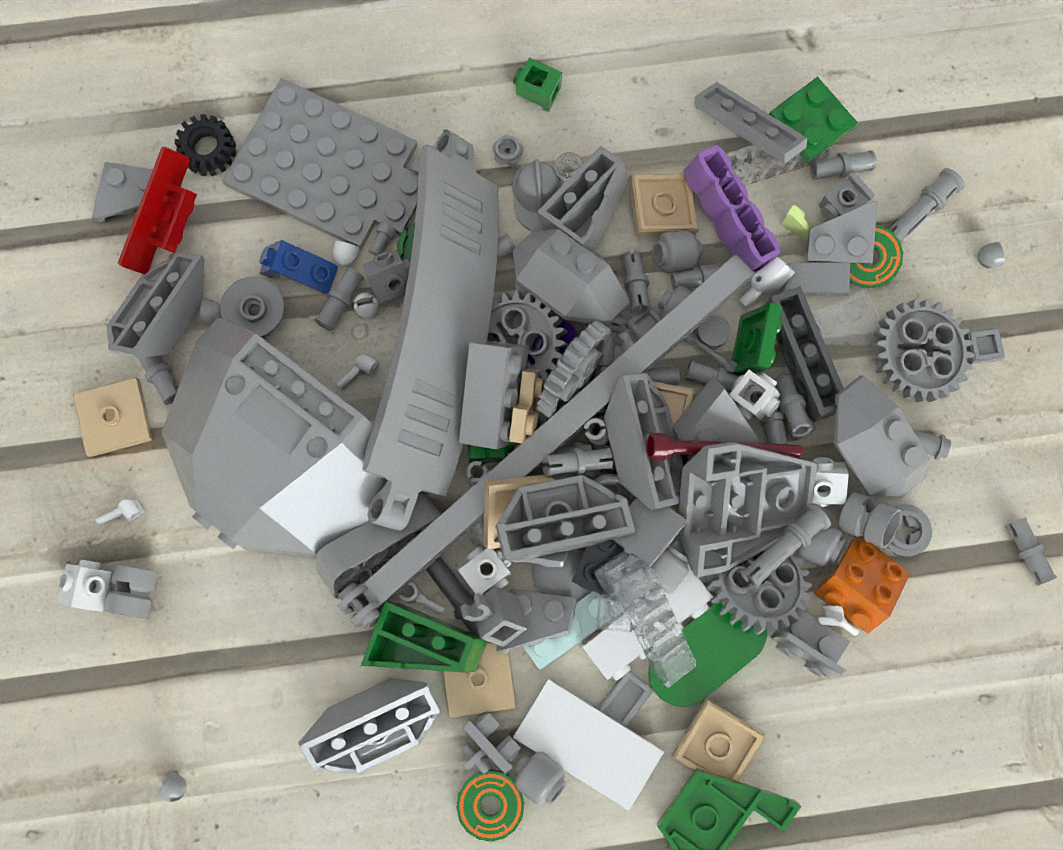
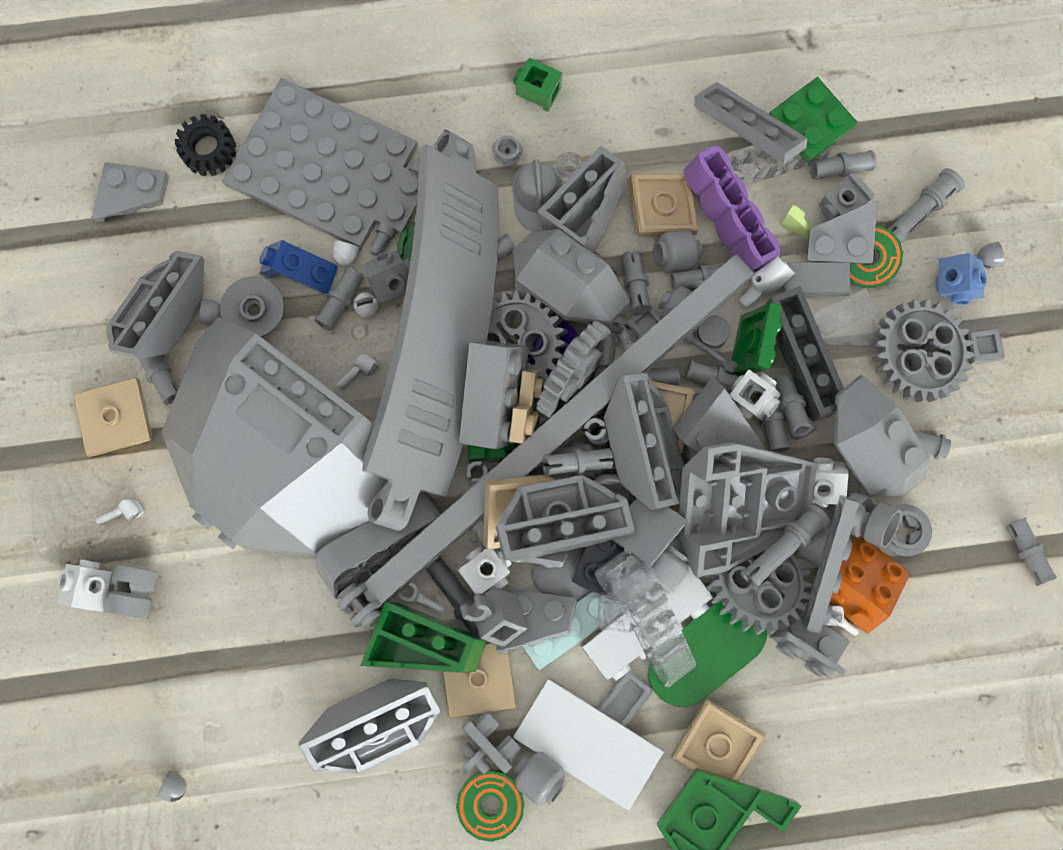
(160, 213): red bracket -> none
(660, 447): dark red piece -> none
(828, 577): none -> light grey plate
(961, 278): none -> medium blue brick

